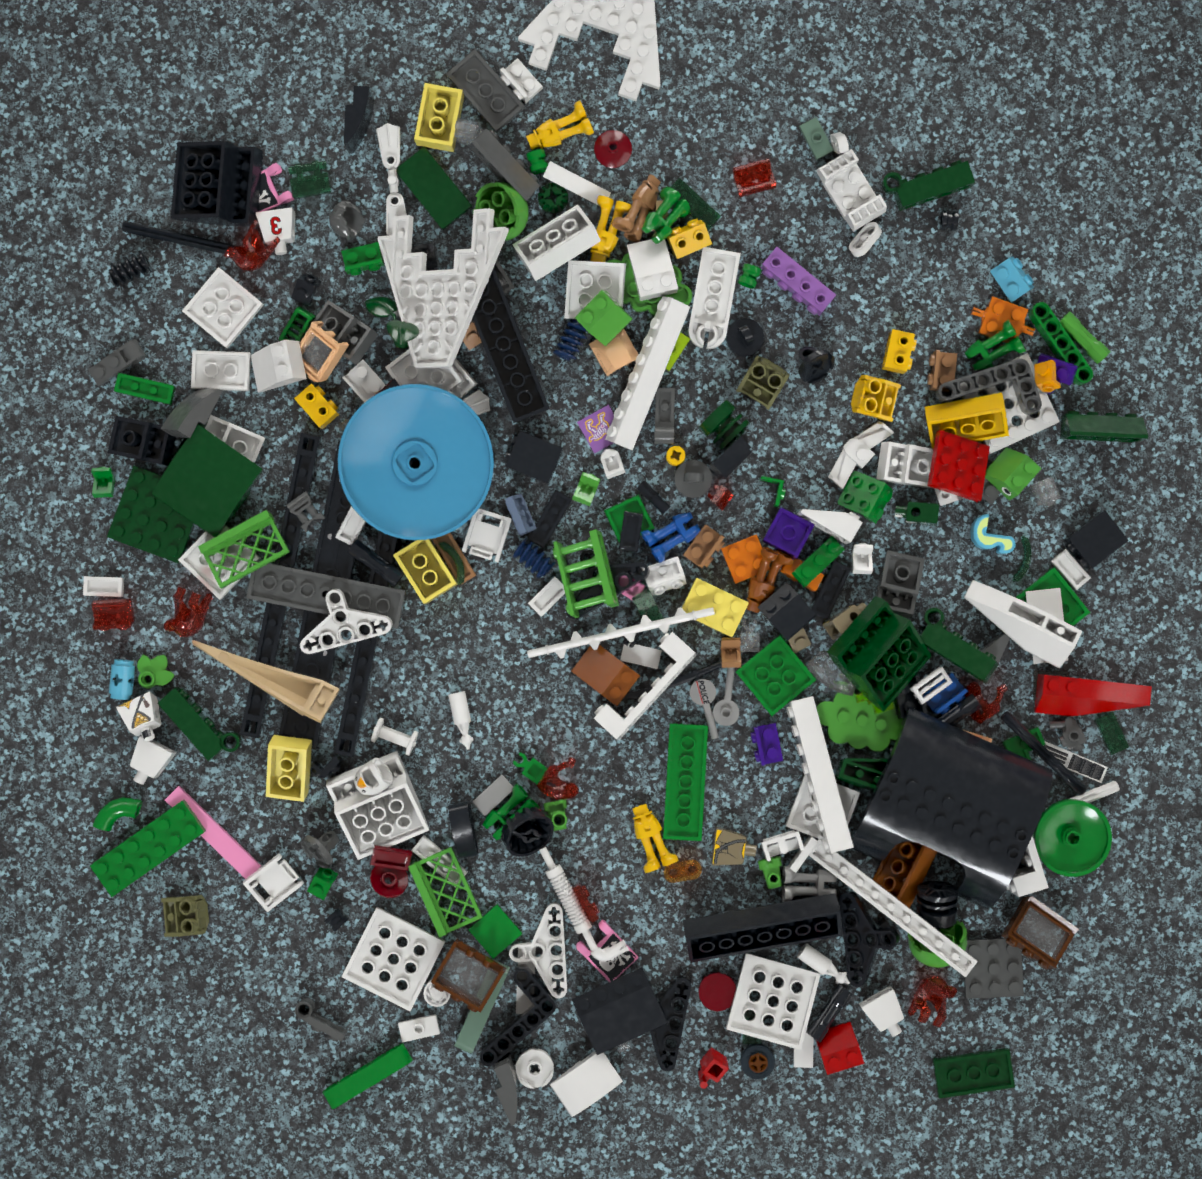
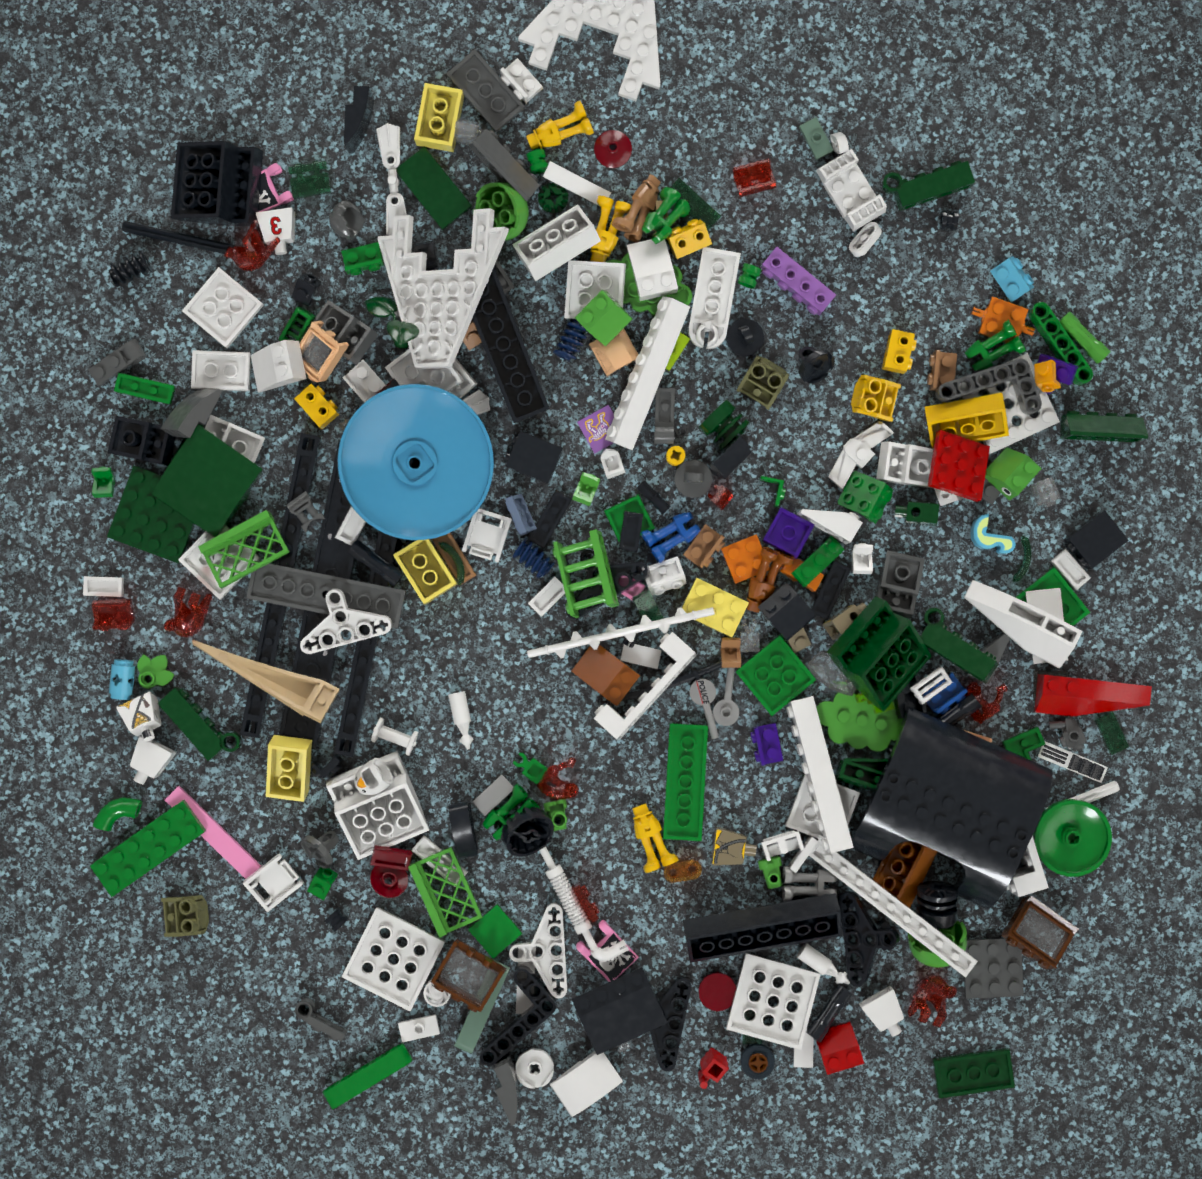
(1043, 753): black axle -> none

